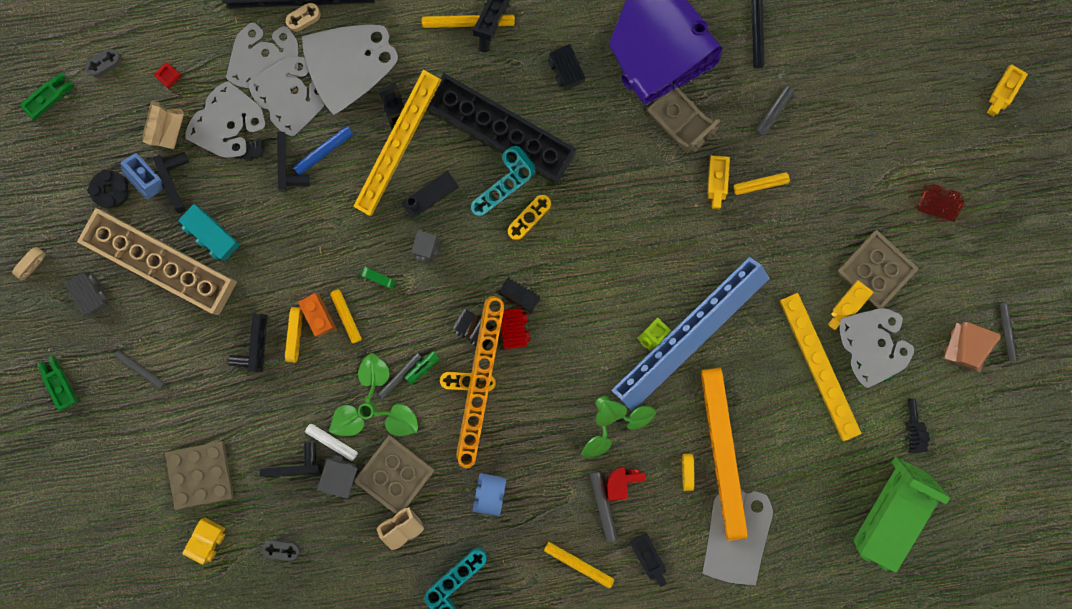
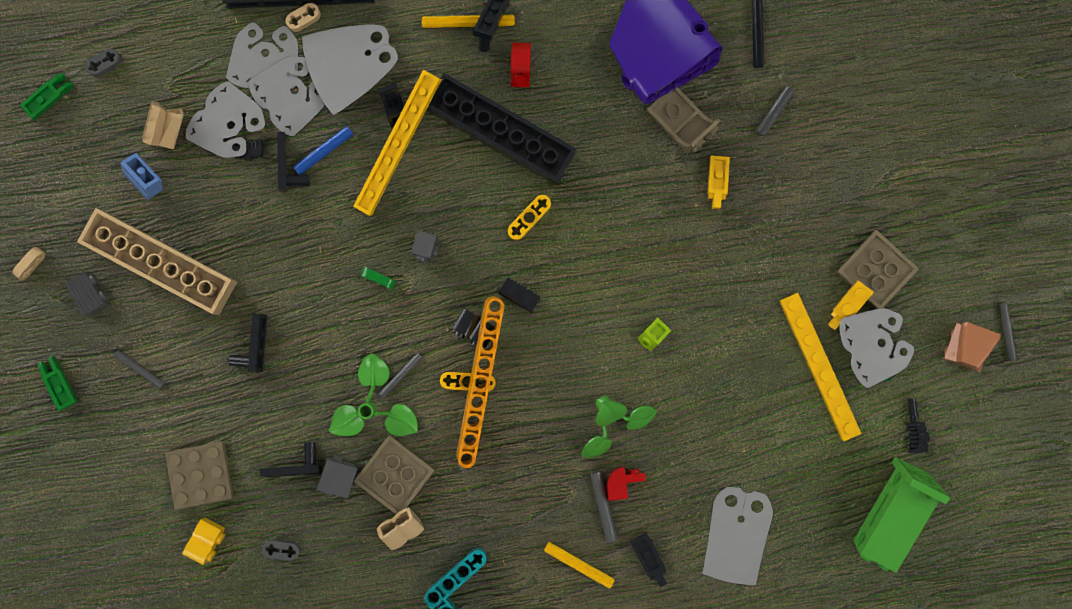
(101, 181): black plate -> none
(163, 167): black piece -> none
(167, 75): red tile -> none
(208, 233): teal brick -> none
(293, 335): yellow beam -> none
(317, 315): orange brick -> none
(331, 442): white axle -> none
(345, 316): yellow axle -> none
(412, 377): green pin -> none
(429, 195): black piece -> none
(489, 494): medium blue brick -> none
(502, 186): teal beam -> none
(513, 329): red brick -> none
(520, 64): none -> red brick
(566, 67): black brick -> none
(688, 472): yellow beam -> none
(691, 334): medium blue brick -> none
(724, 454): light orange beam -> none
(762, 183): yellow axle -> none
(941, 202): clear red bracket -> none
(1006, 89): yellow hinge -> none

